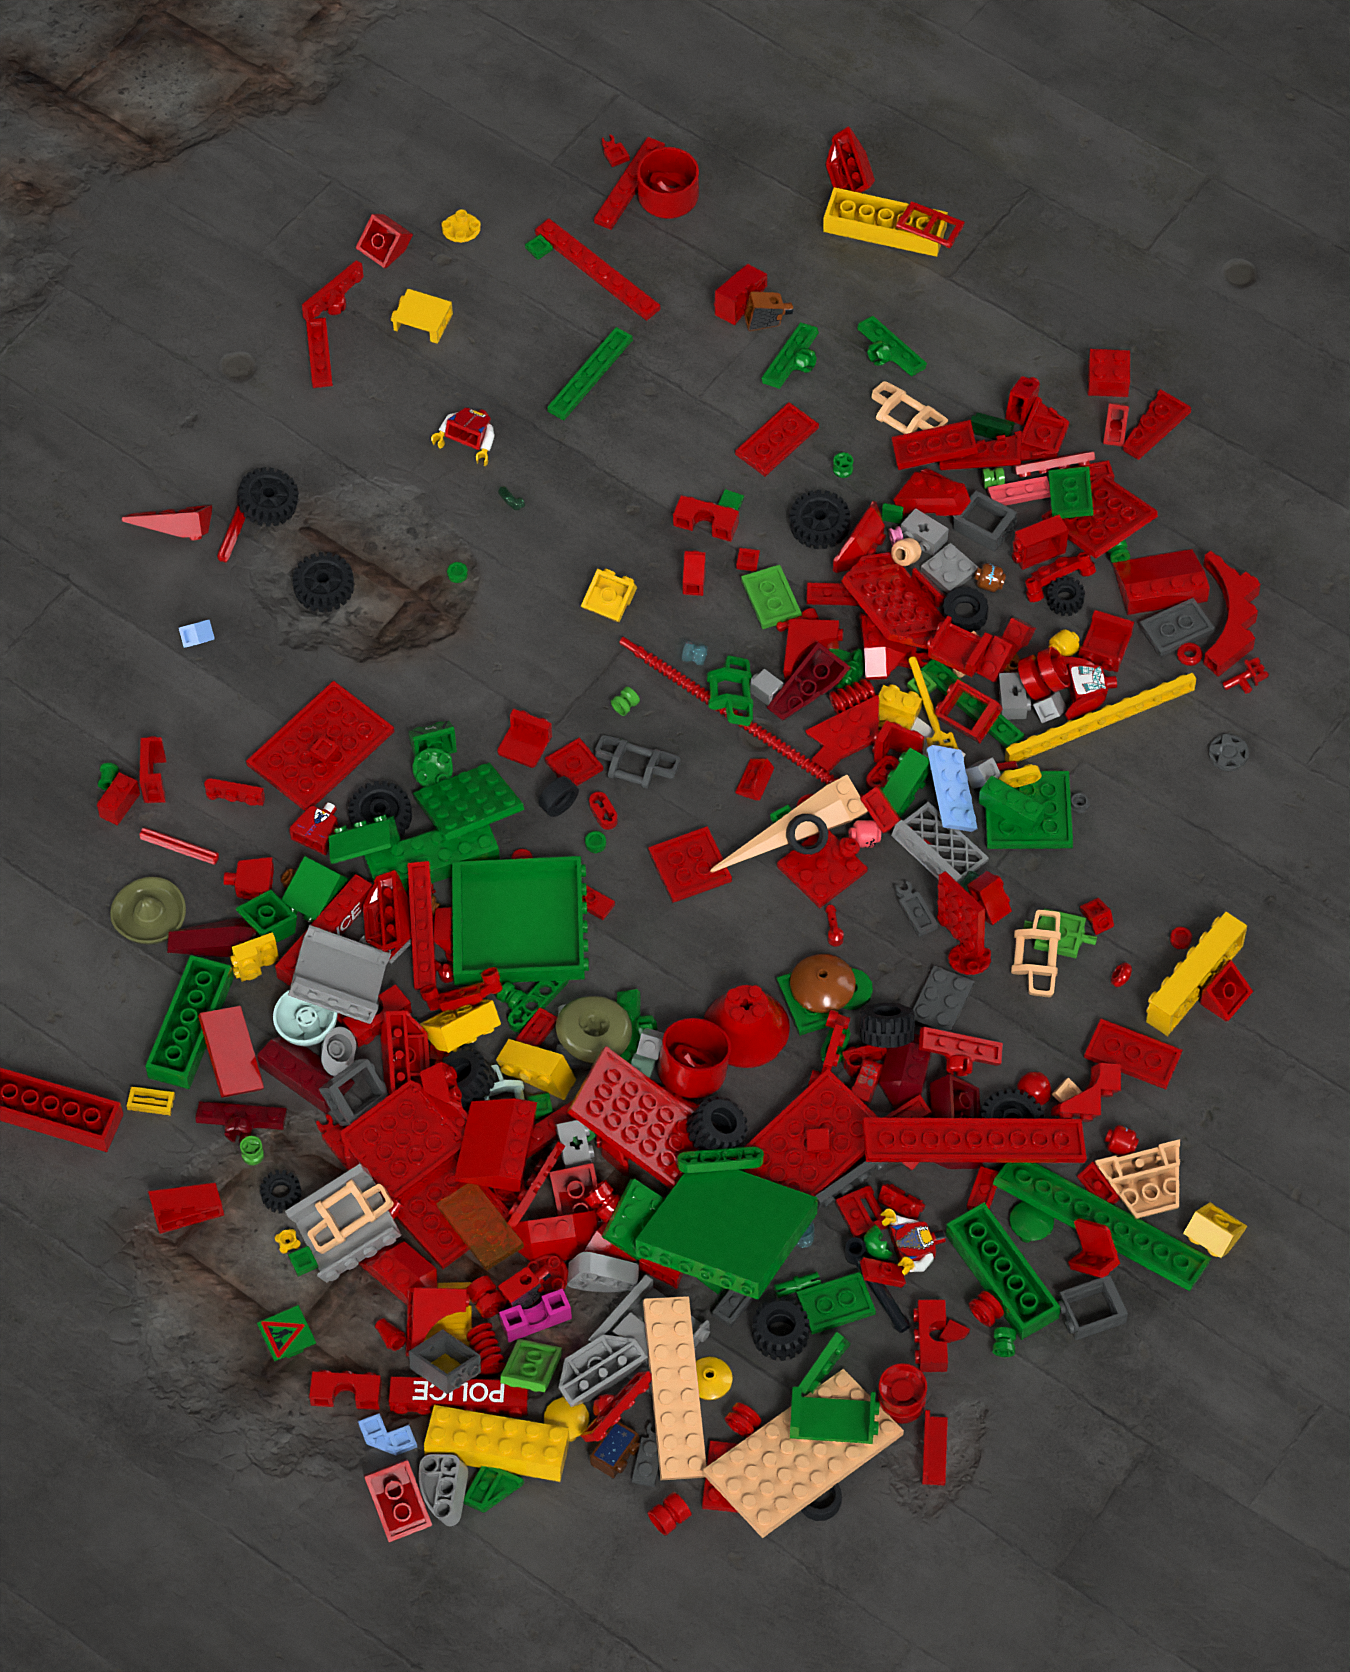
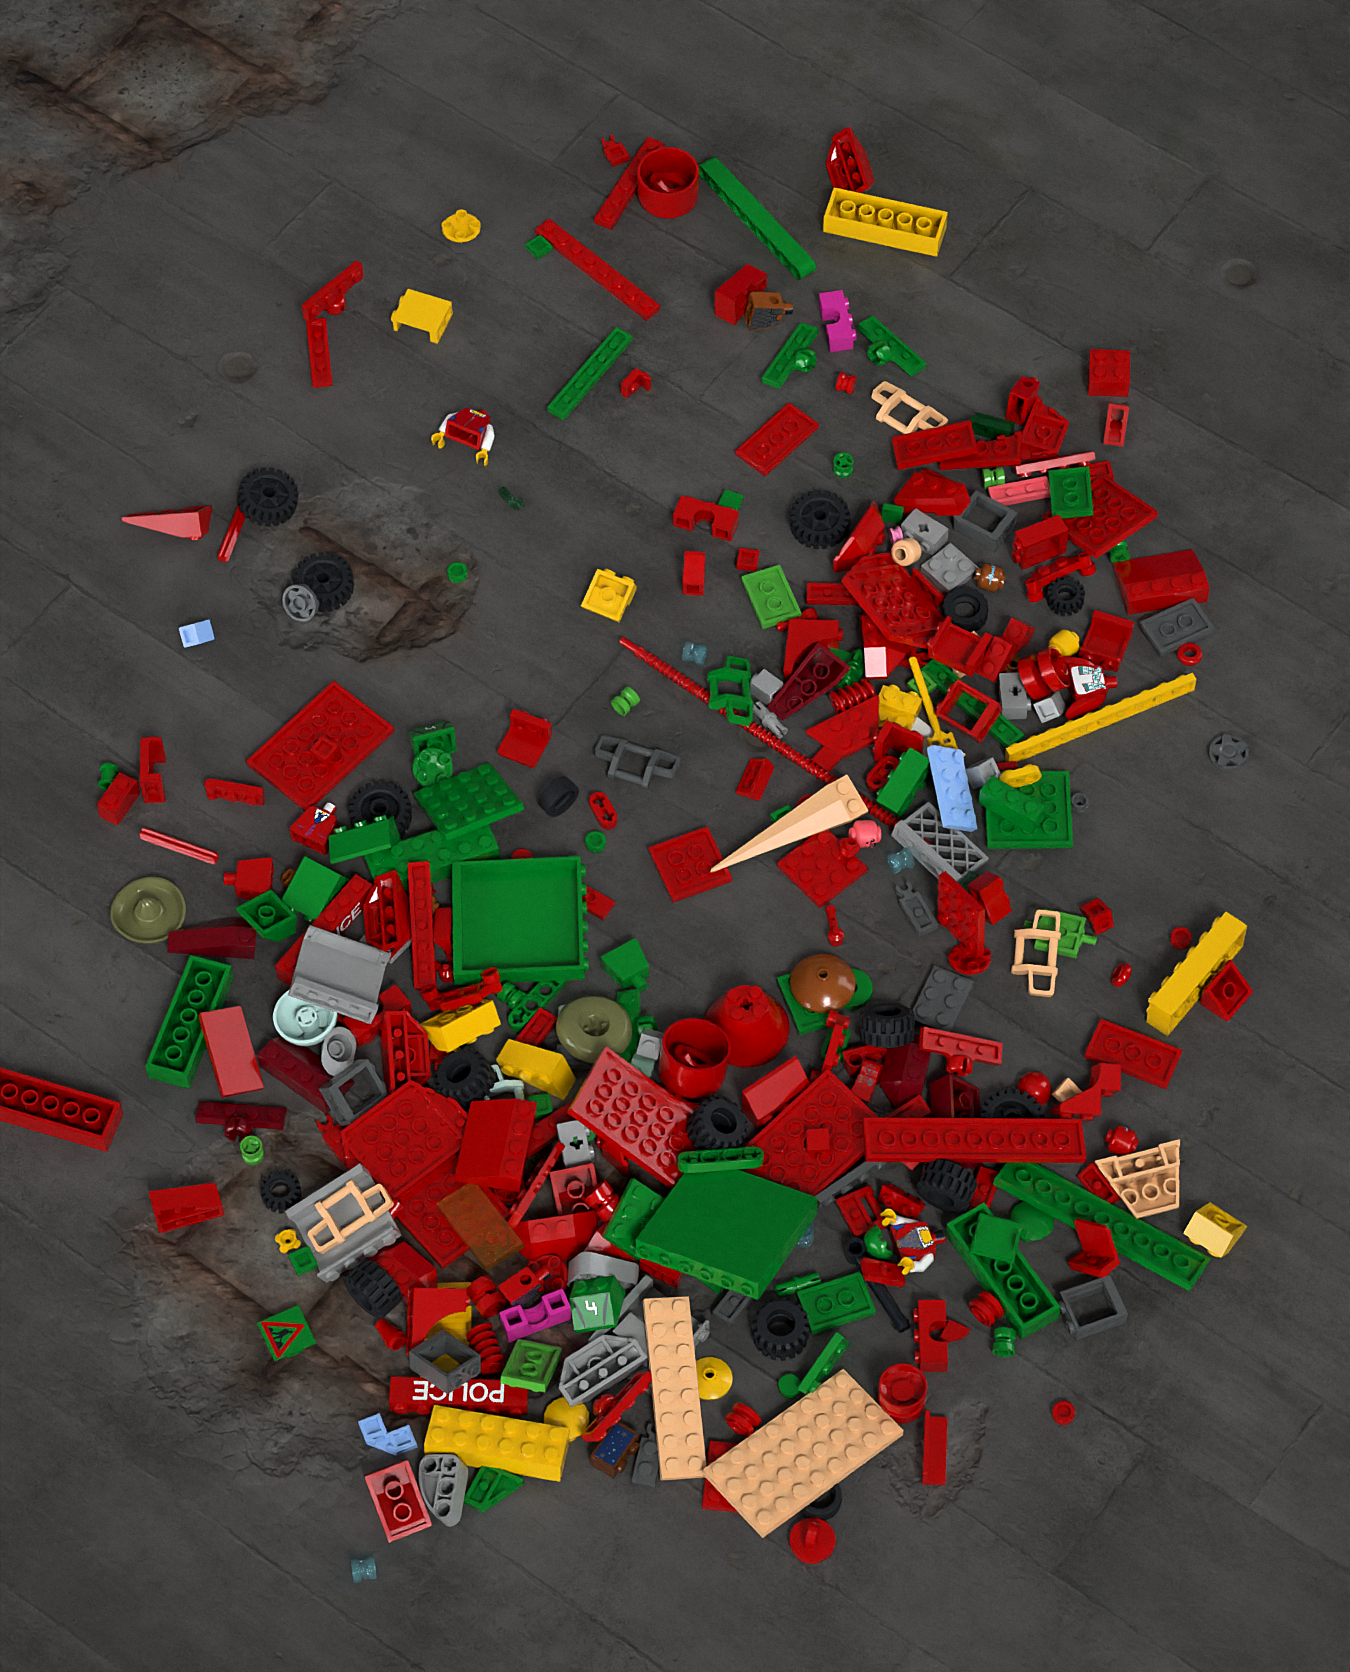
(133, 1105): yellow tile -> none
(252, 955): yellow plate -> none
(301, 602): none -> dark grey wheel
(328, 1385): red arch -> none
(363, 1569): none -> clear light blue wheel
(373, 1288): none -> black tyre
(383, 240): red slope -> none
(441, 1083): red slope -> none
(574, 762): red tile -> none
(596, 1303): none -> green slope
(627, 965): none -> green torso
(634, 381): none -> red bracket
(666, 1515): red wheel -> none
(756, 218): none -> green beam
(769, 720): none -> light grey pin
(774, 1092): none -> red slope
(788, 1386): none -> green tile
(812, 1540): none -> red tile
(823, 834): black tyre -> none
(833, 1419): green panel -> none
(840, 334): none -> dark pink arch
(846, 383): none -> red wheel
(880, 809): red plate -> none
(900, 860): none -> clear light blue wheel
(946, 1186): none -> black tyre
(959, 224): red window -> none
(996, 1238): none -> green piece
(1063, 1412): none -> red tile
(1159, 420): red wing -> none
(1241, 614): red arch -> none
(1249, 673): red arm -> none

